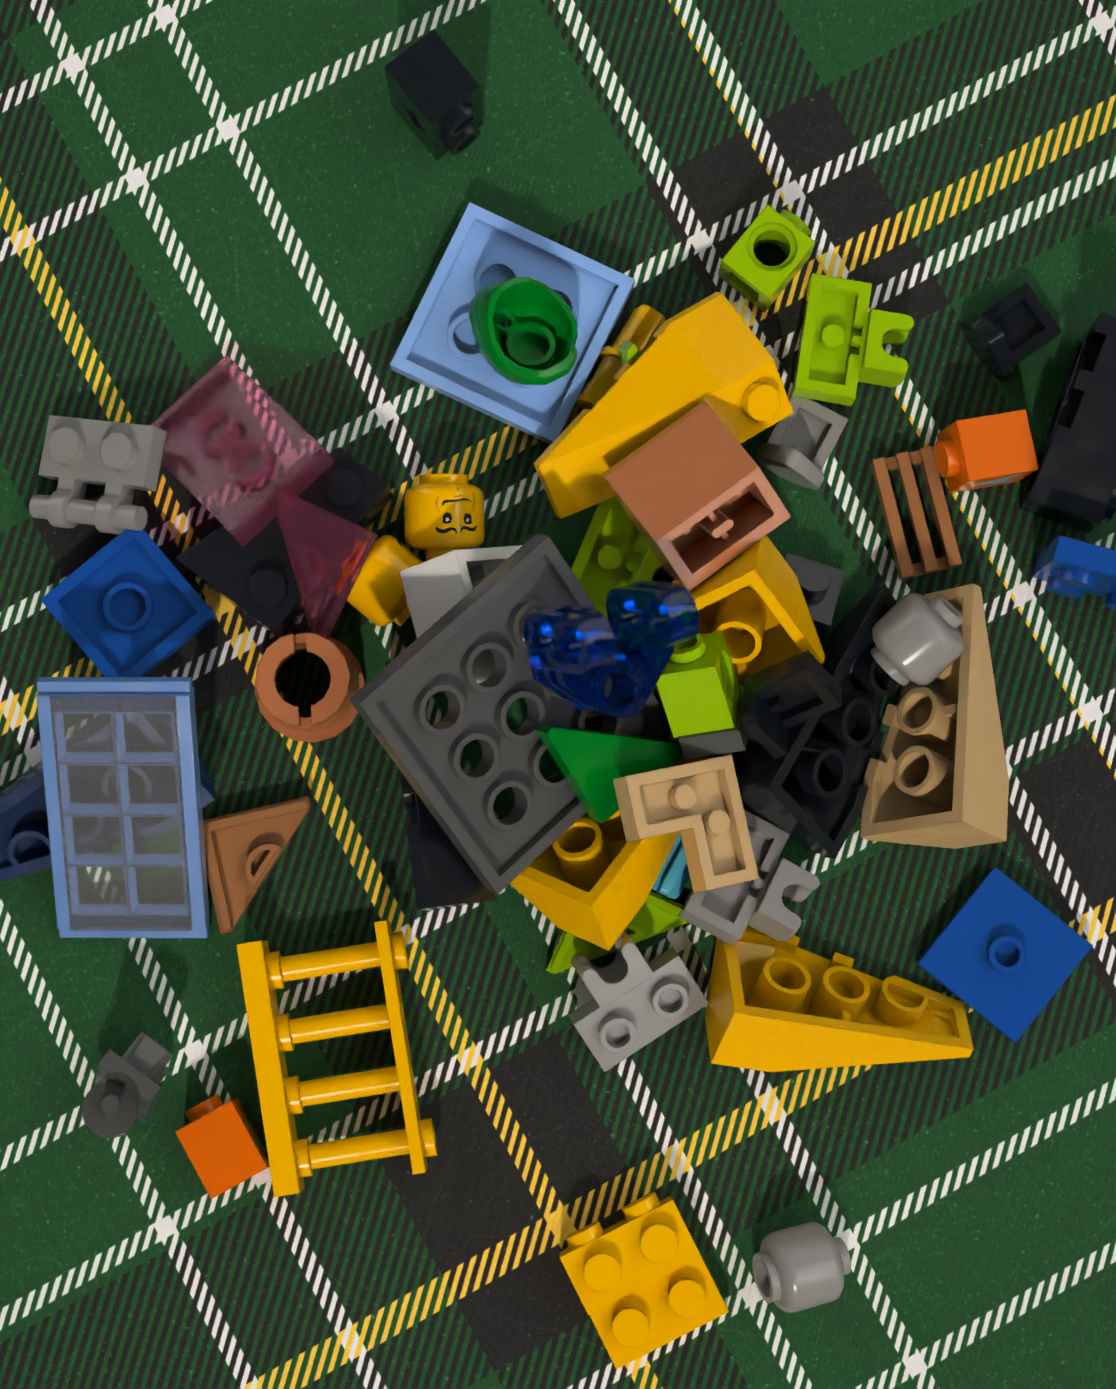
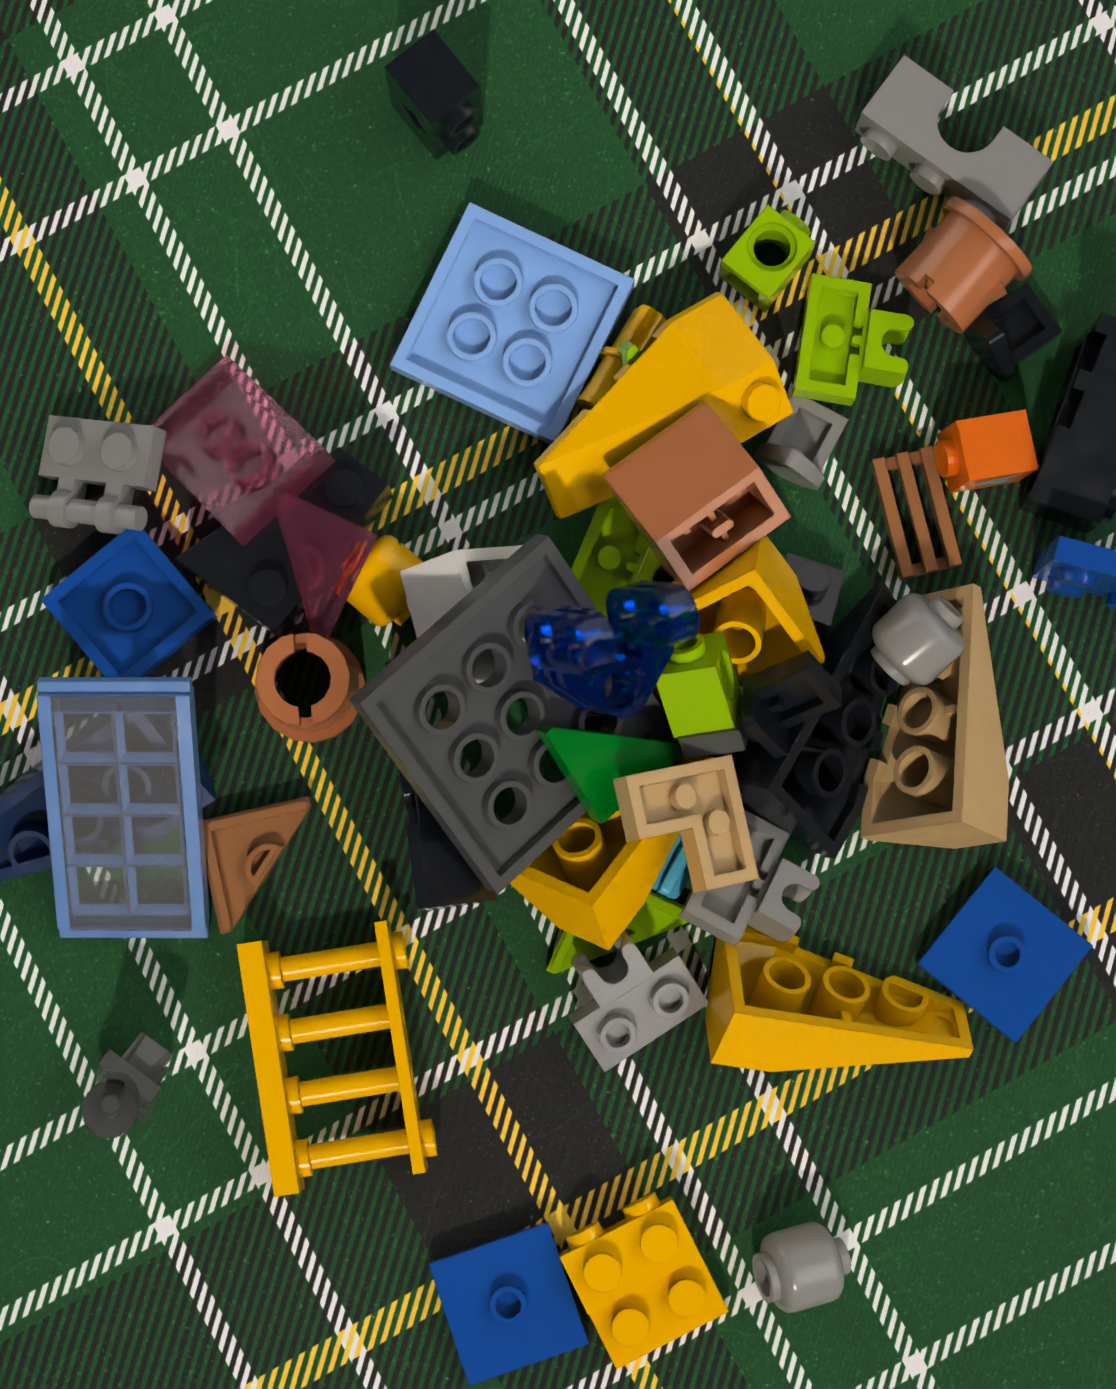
(222, 1144): orange brick -> none
(443, 514): yellow head -> none
(508, 1303): none -> blue plate
(524, 331): green hair -> none
(904, 126): none -> light grey arch
(962, 265): none -> nougat piece

